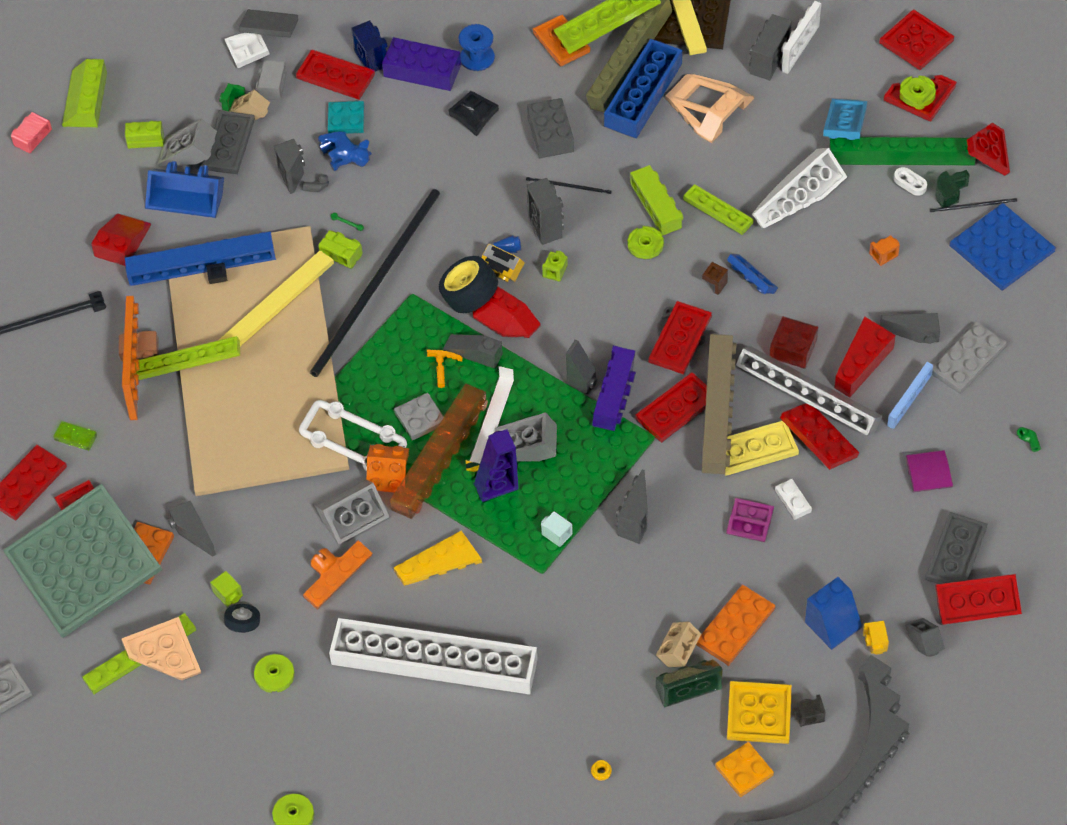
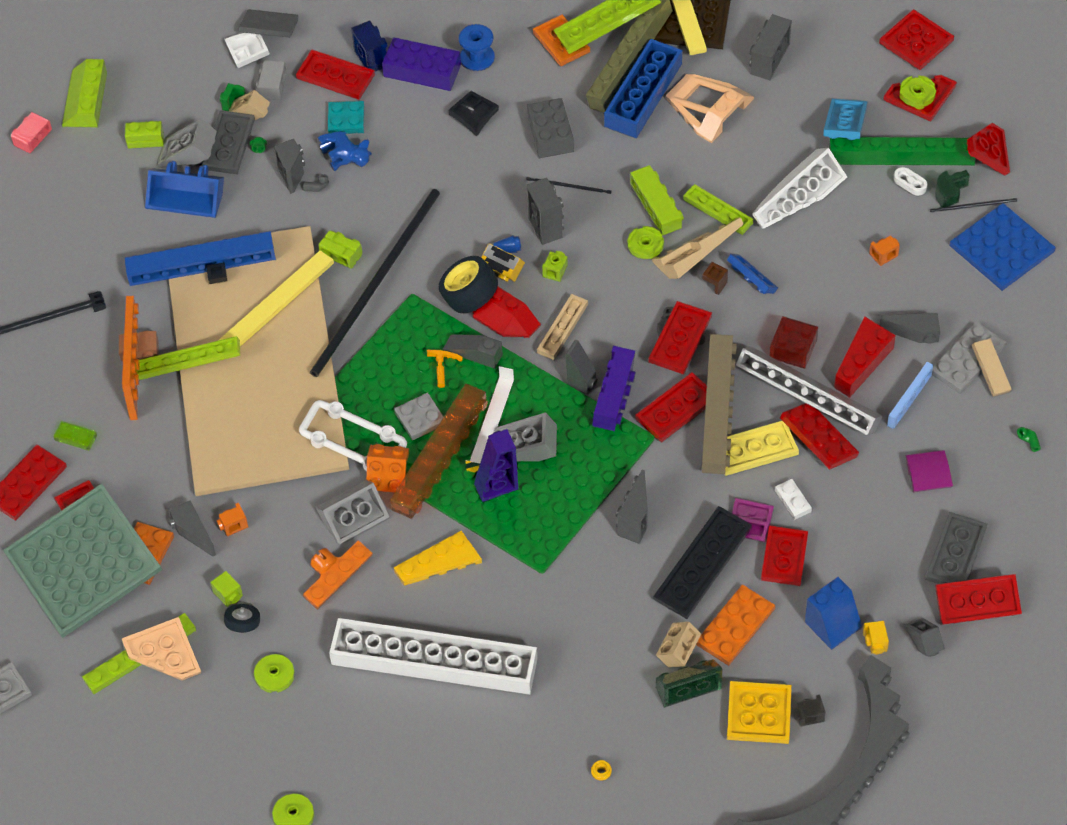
(119, 238): red slope -> none
(232, 520): none -> orange brick
(258, 145): none -> green plate
(334, 216): green hinge -> none
(556, 529): light aqua brick -> none
(562, 327): none -> tan plate
(683, 258): none -> tan wedge
(702, 562): none -> black plate
(744, 769): light orange plate -> none
(784, 555): none -> red plate
(800, 37): white plate -> none
(991, 367): none -> tan tile

